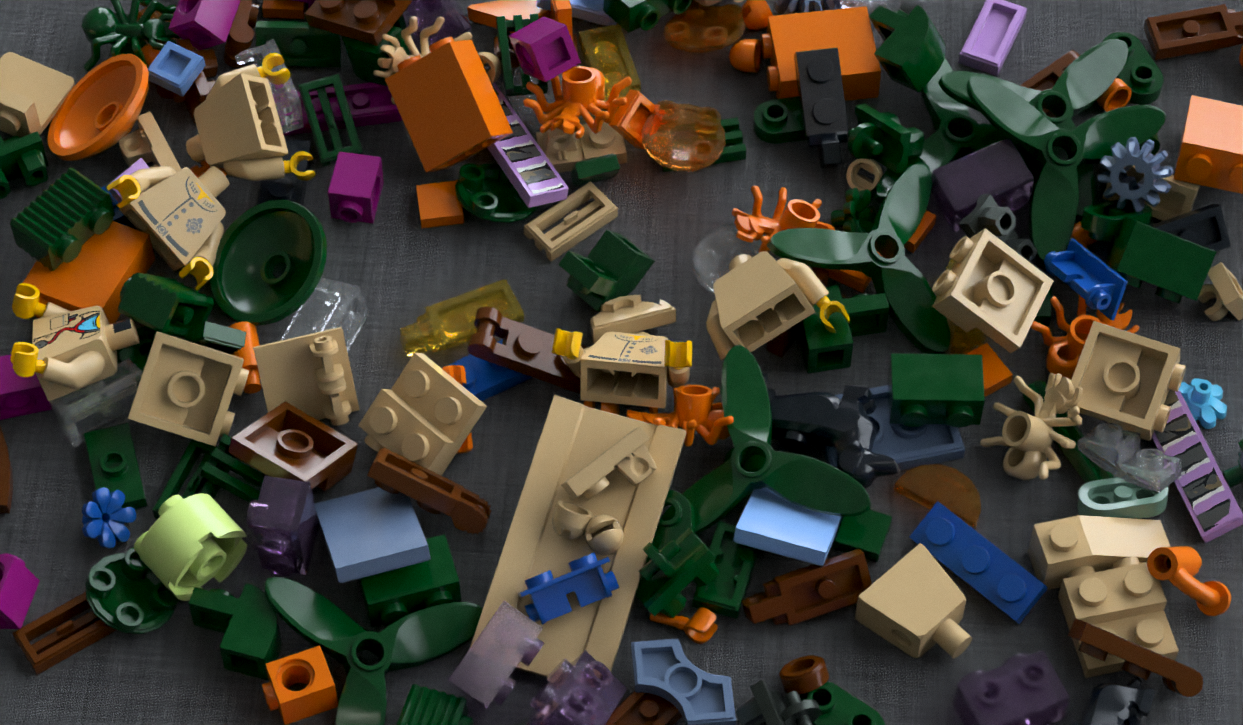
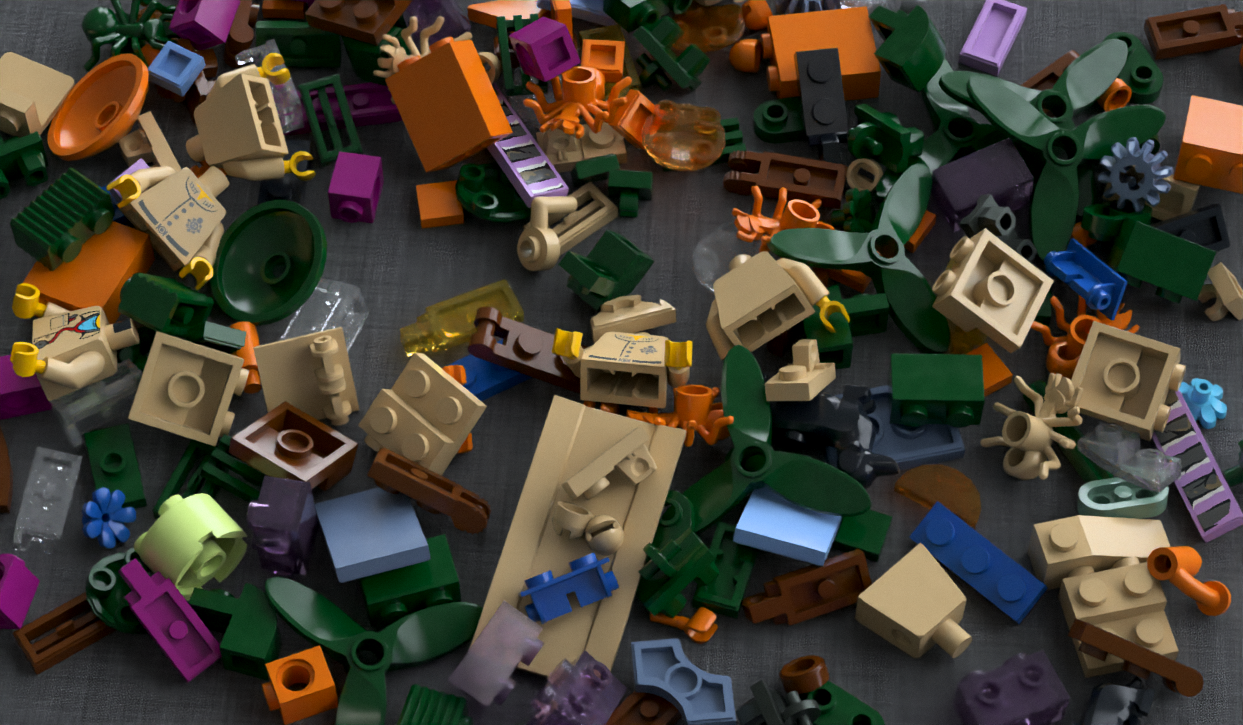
(46, 499): none -> clear hinge
(170, 621): none -> magenta hinge
(539, 245): none -> tan plate
(604, 56): none -> orange tile
(630, 188): none -> dark green tile
(681, 68): none -> dark green hips
(802, 177): none -> reddish brown hinge
(803, 377): none -> tan hinge

